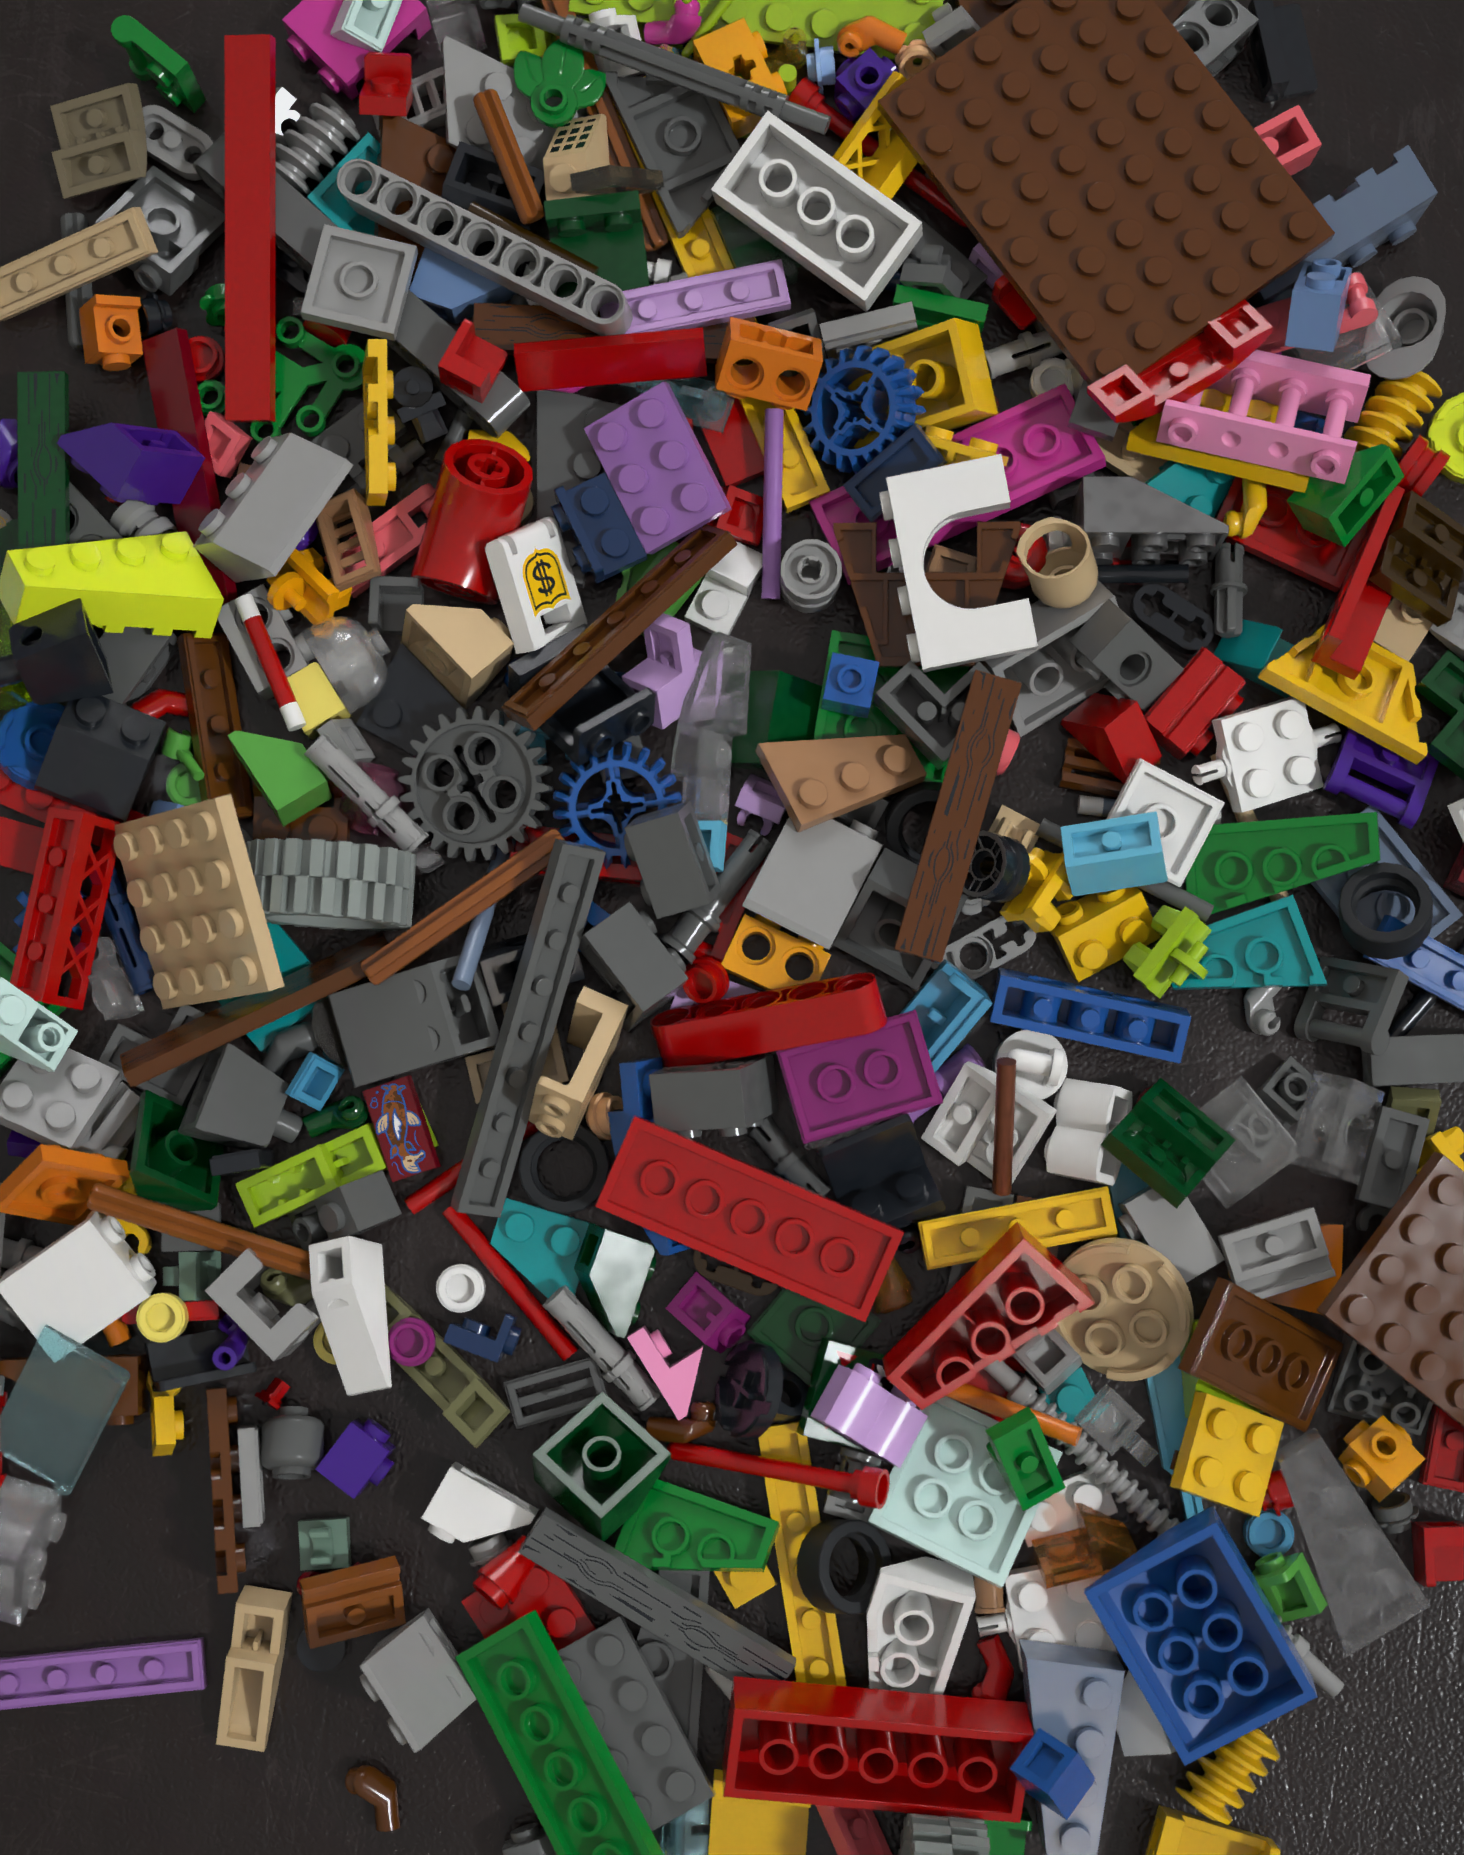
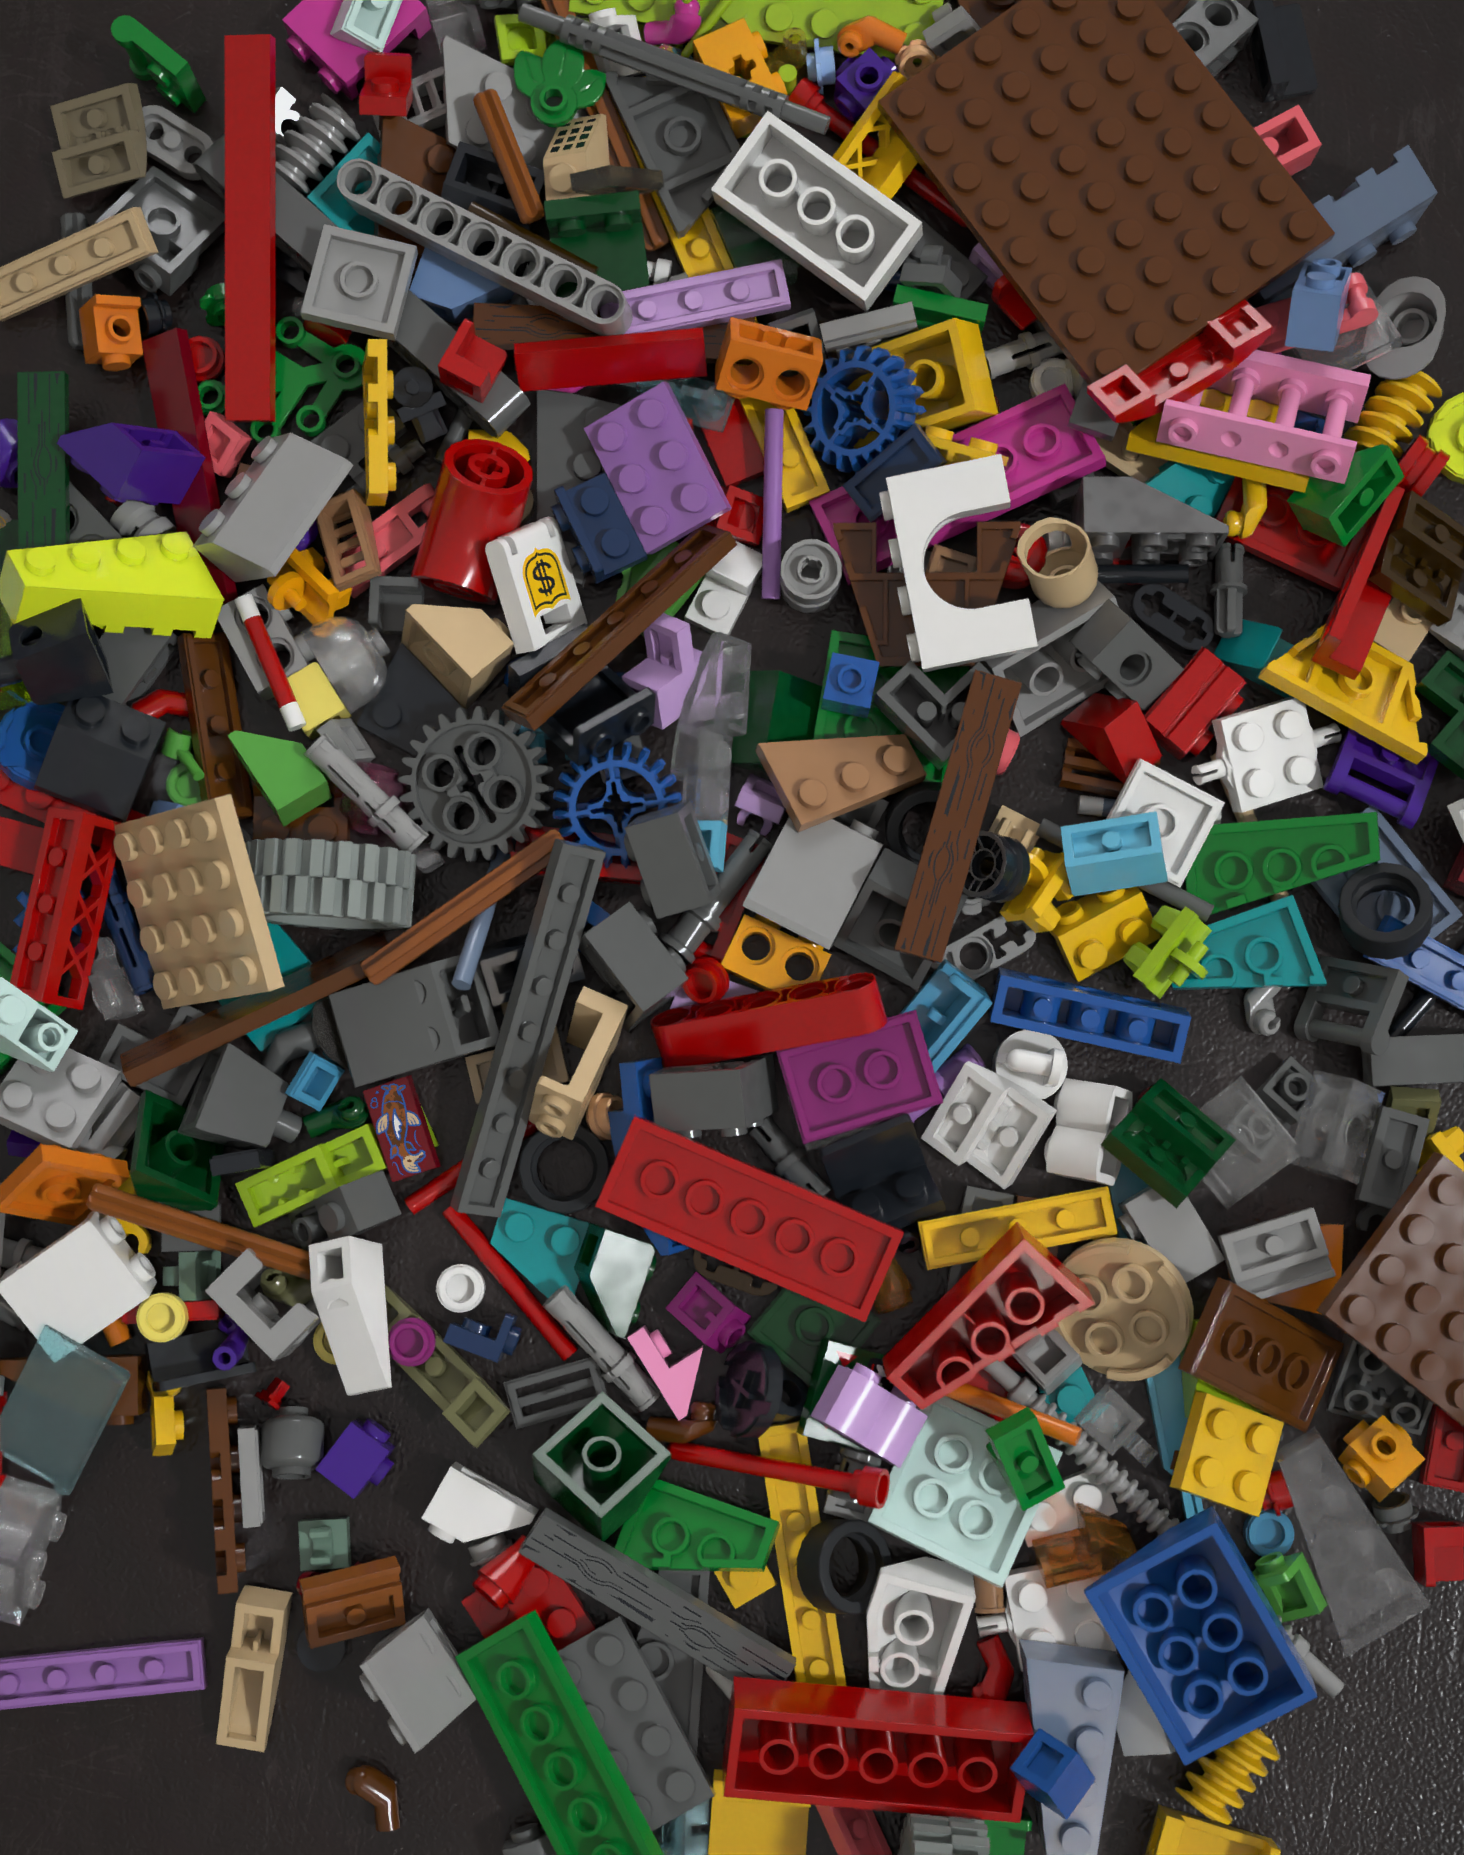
(1004, 1126): copper bar -> none

